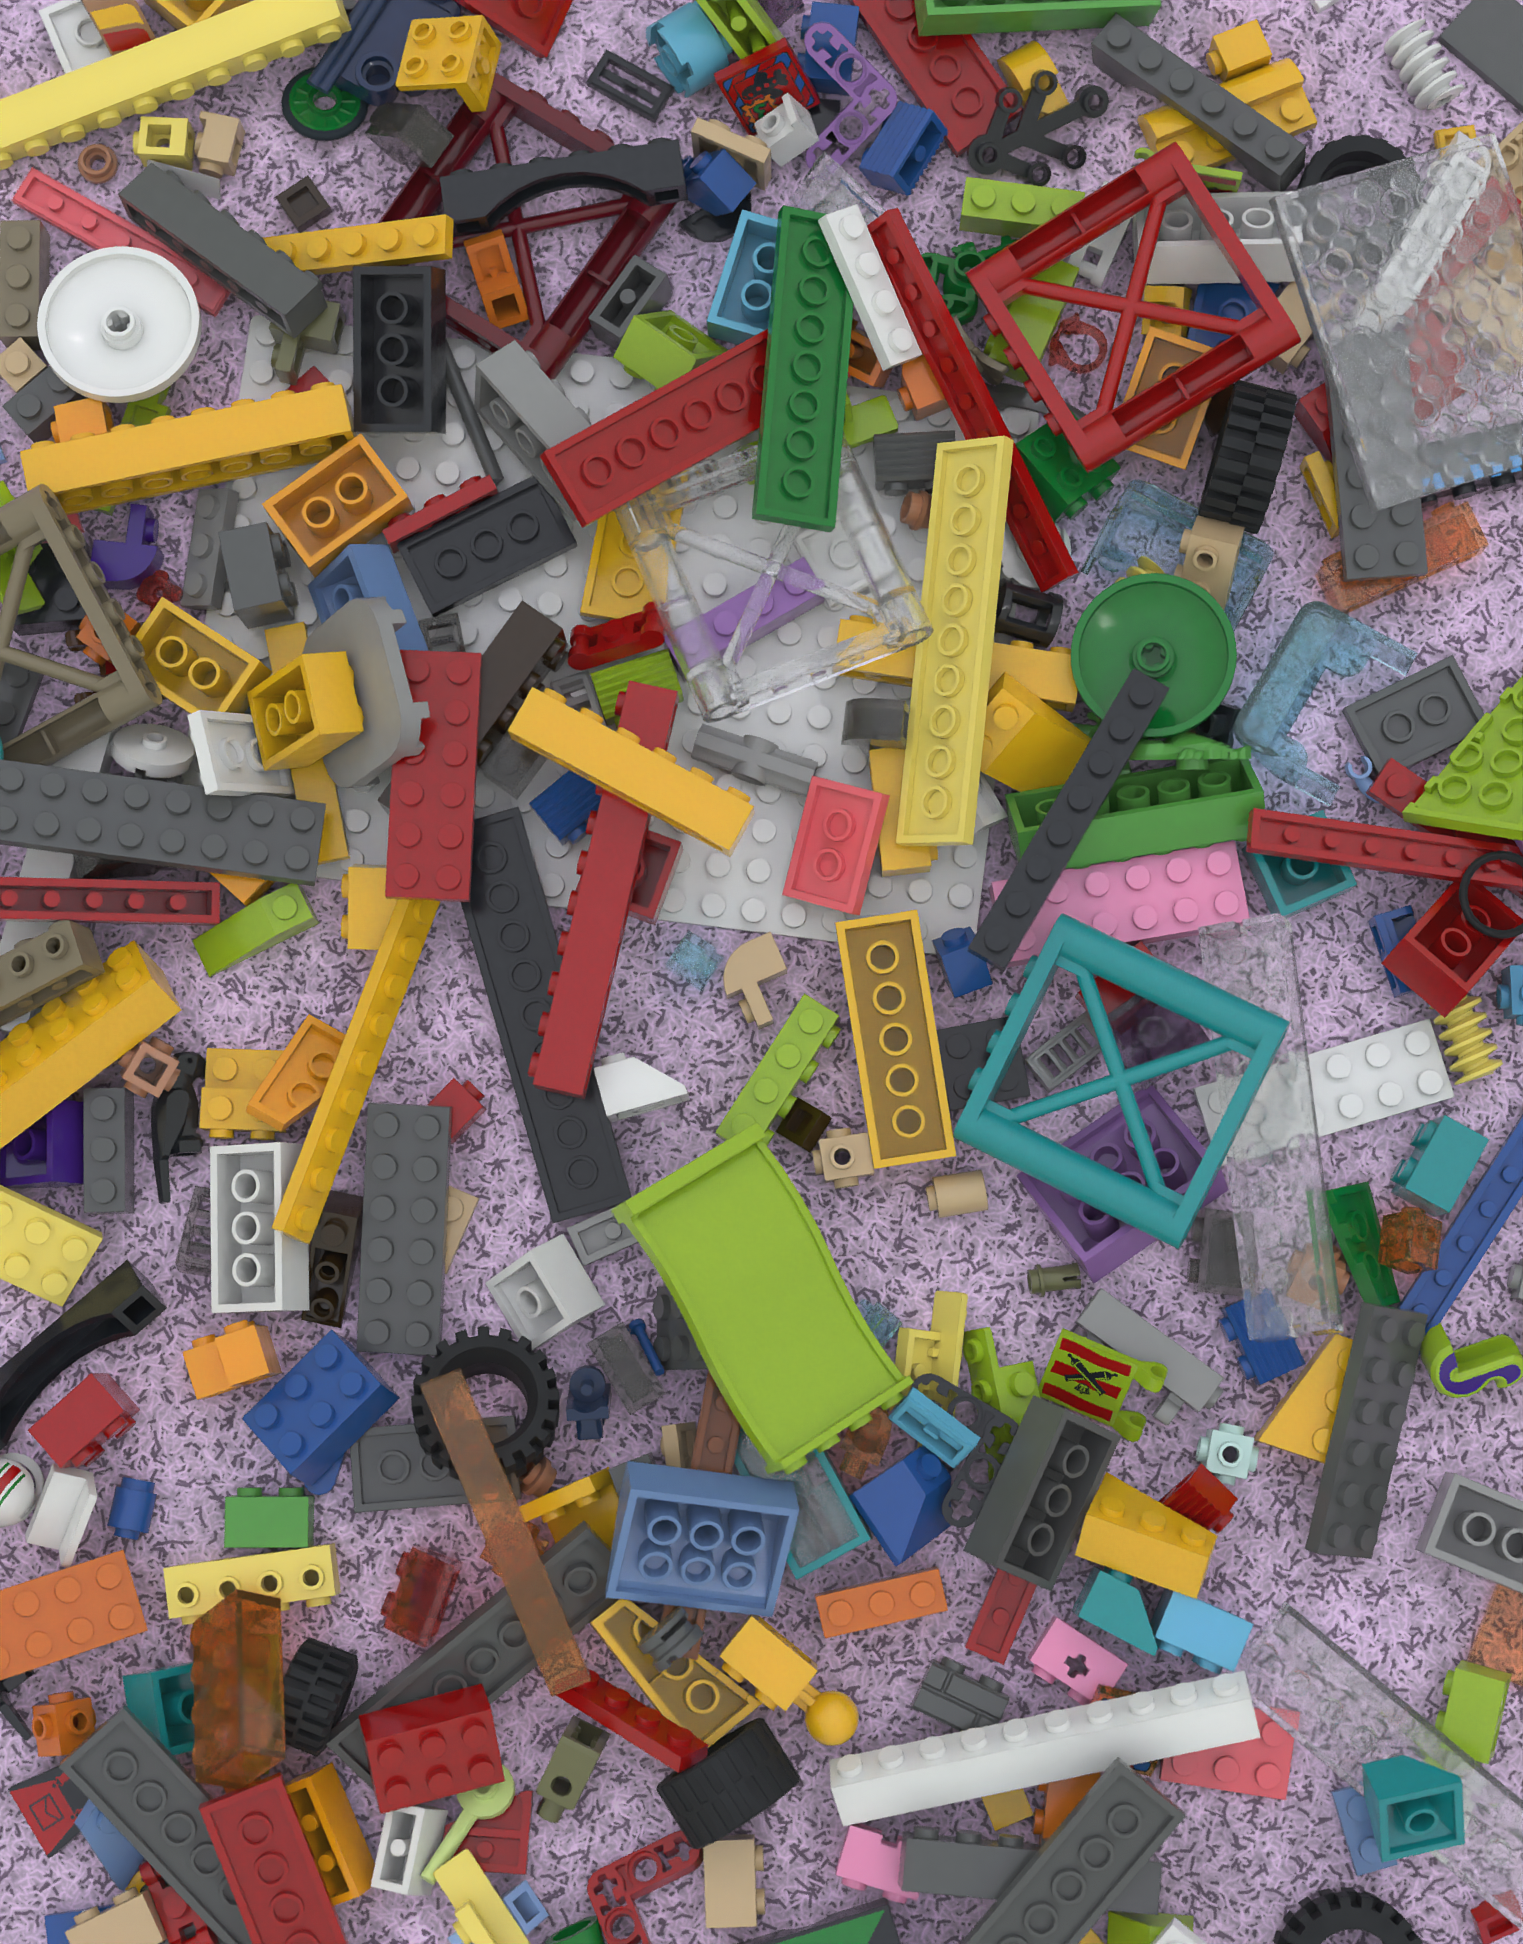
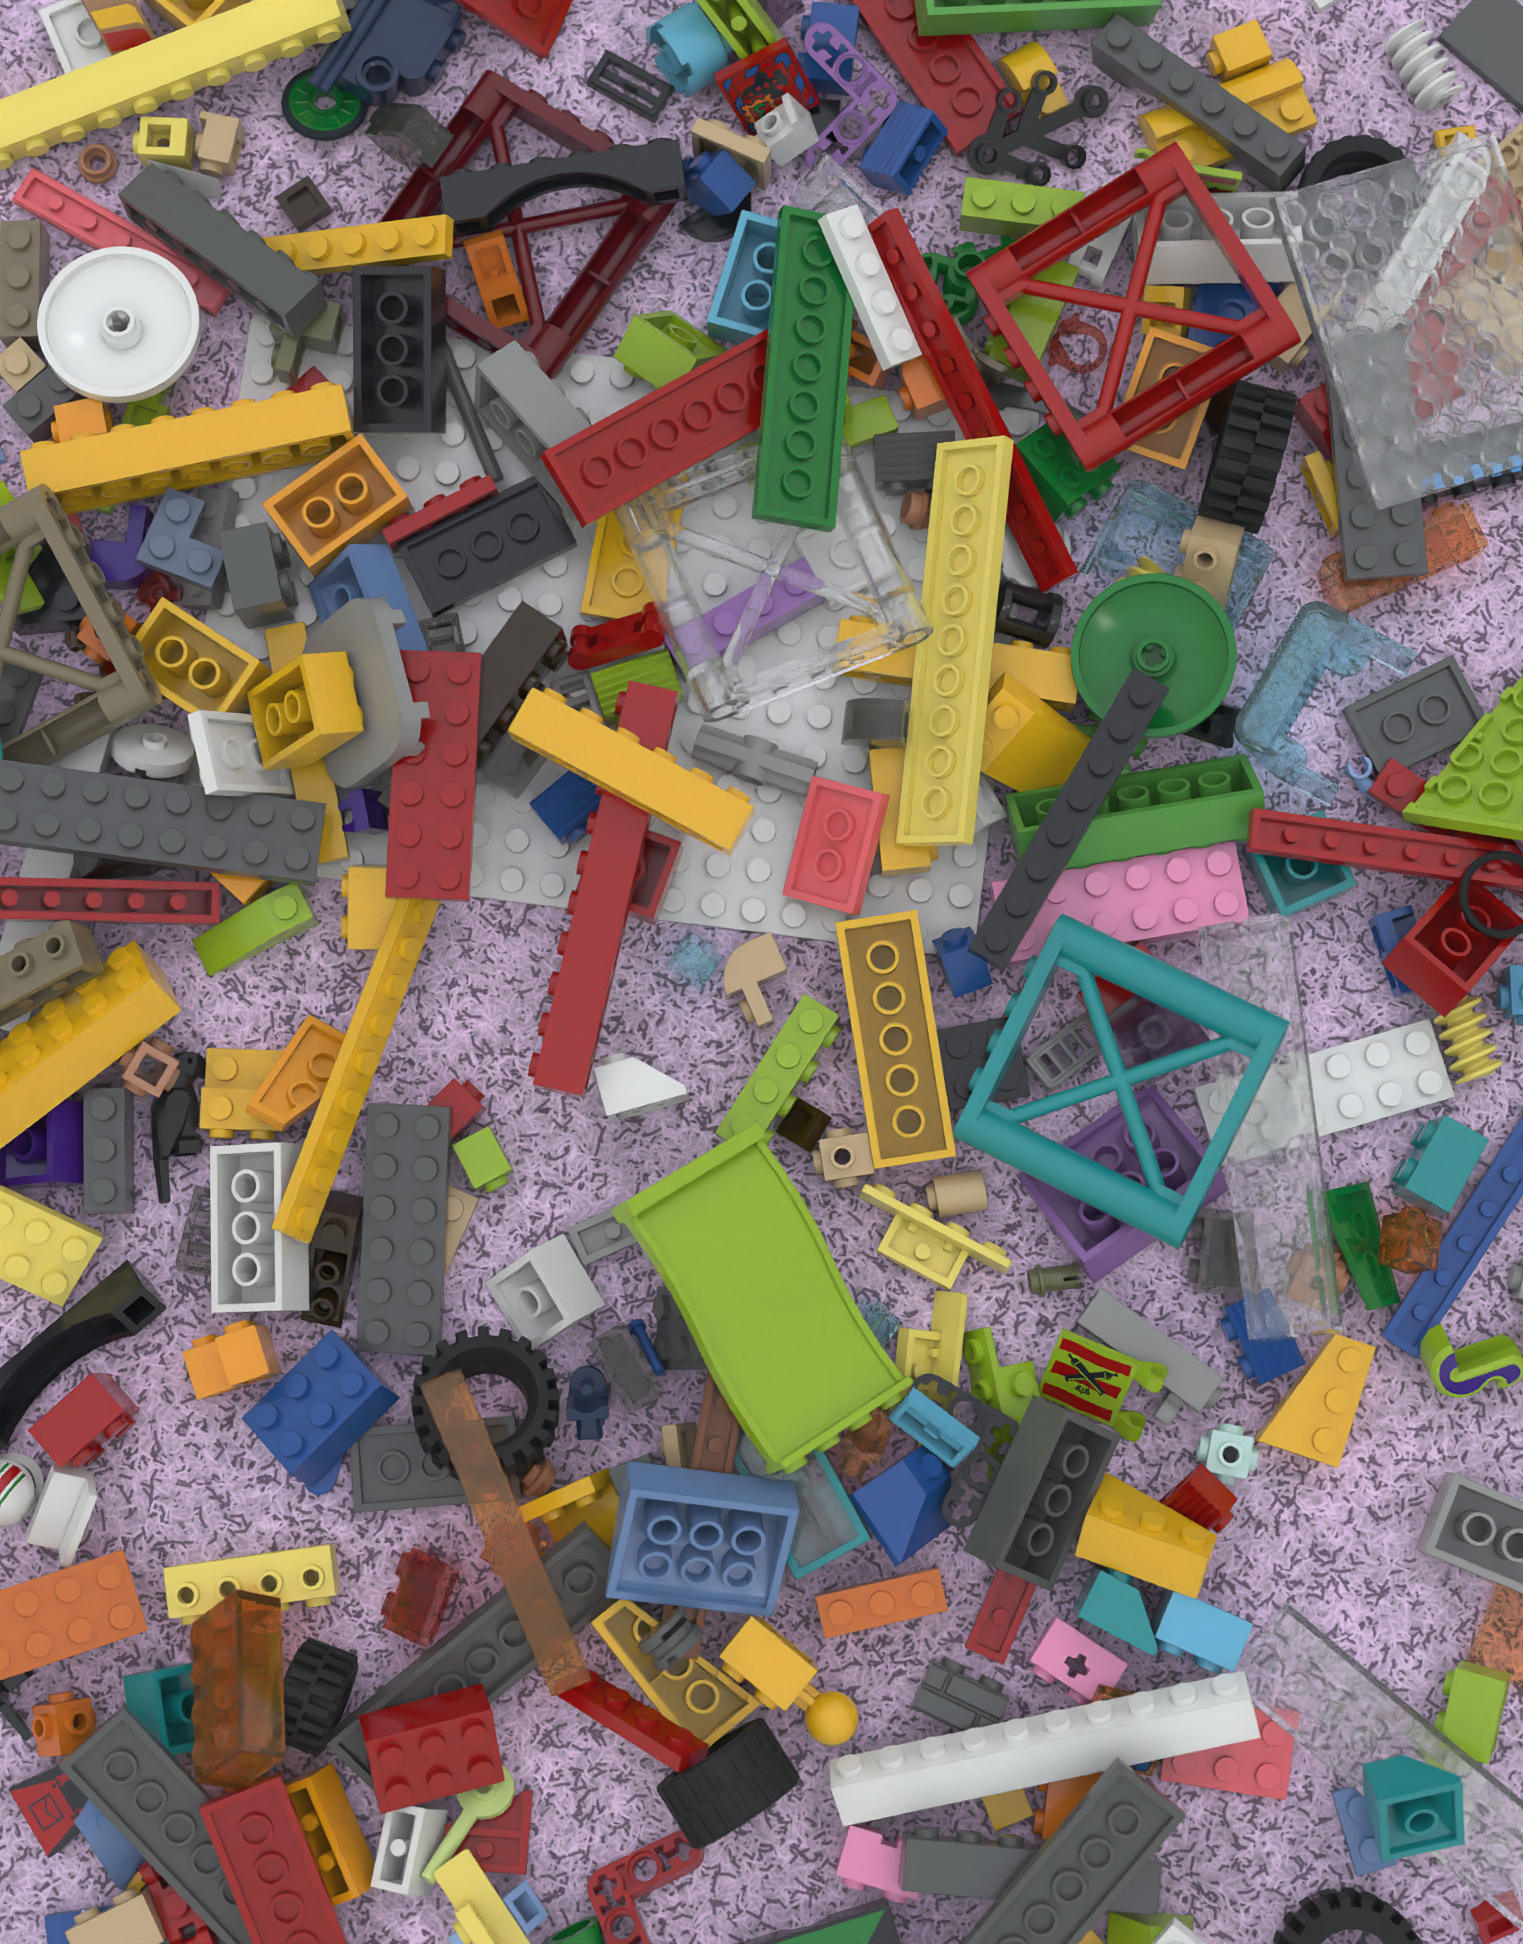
(132, 1508): blue brick -> none
(171, 545): none -> sand blue plate
(269, 1520): bright green brick -> none
(366, 812): none -> dark purple tile
(451, 55): yellow bracket -> none
(484, 1160): none -> lime brick
(516, 959): black plate -> none
(573, 1759): olive torso -> none
(635, 292): dark grey brick -> none
(731, 1882): tan brick -> none
(927, 1245): none -> light yellow bracket
(1188, 750): bright green animal -> none
(1366, 1431): dark grey plate -> none

